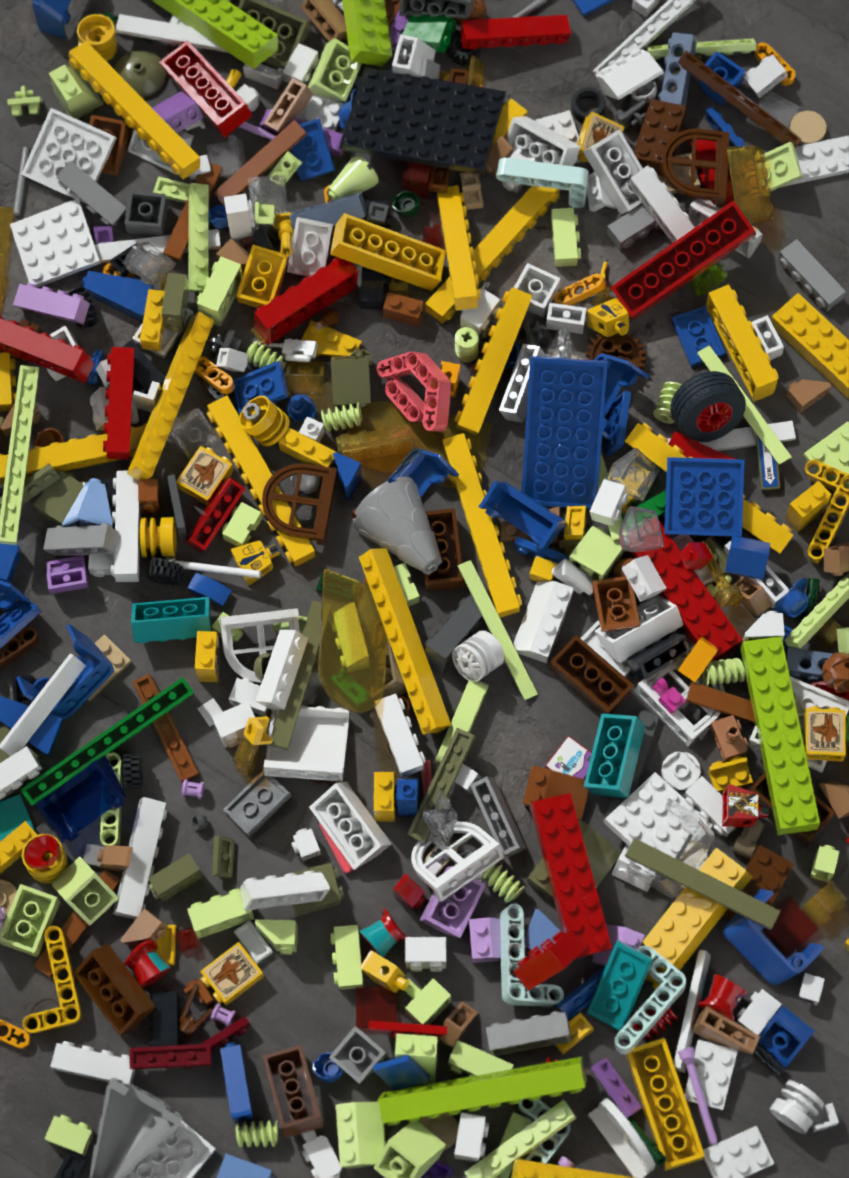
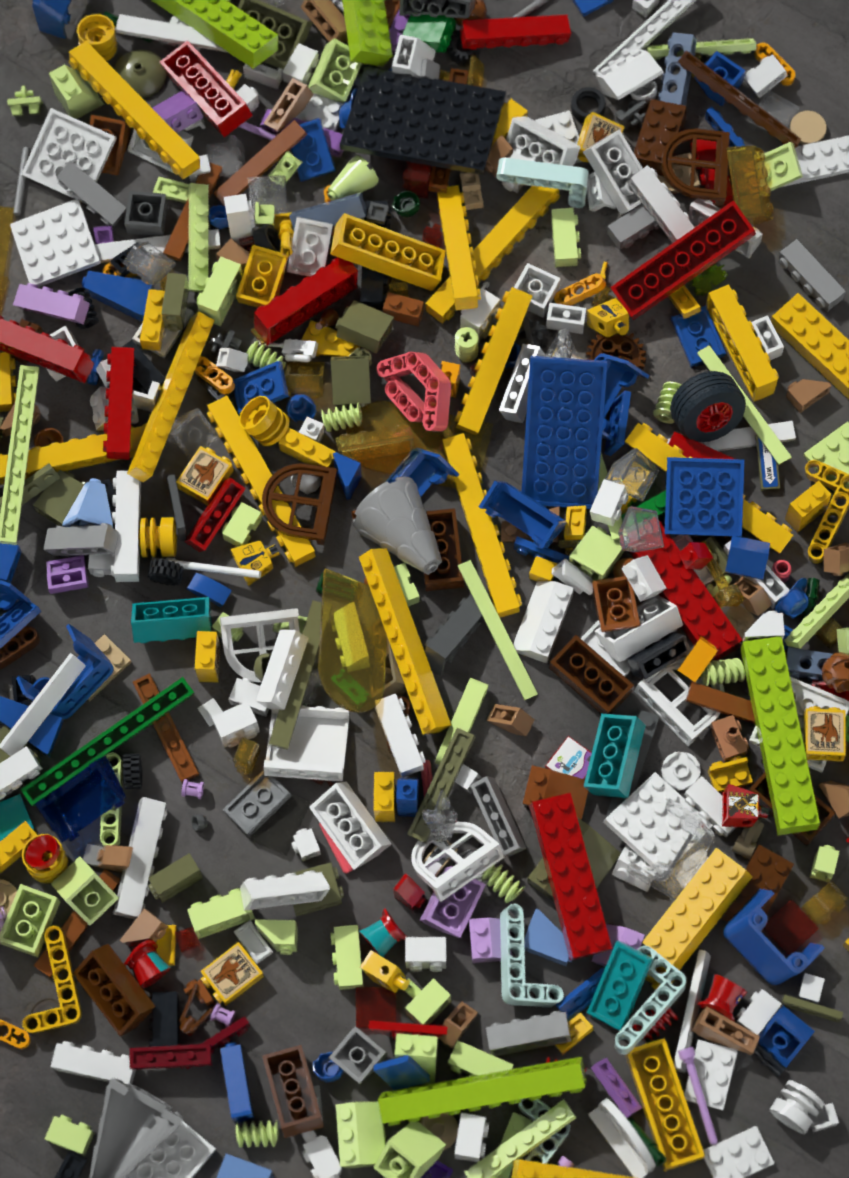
(149, 496): dark orange brick -> none
(223, 857): olive plate -> none
(252, 406): light grey bush -> none
(256, 731): yellow panel -> none
(364, 326): none -> olive brick
(478, 656): white wheel -> none
(510, 719): none -> medium nougat slope
(549, 958): red brick -> none
(671, 698): dark pink plate -> none
(685, 302): none -> yellow plate
(702, 884): olive tile -> none
(782, 570): none -> coral brick
(811, 1008): none -> olive tile

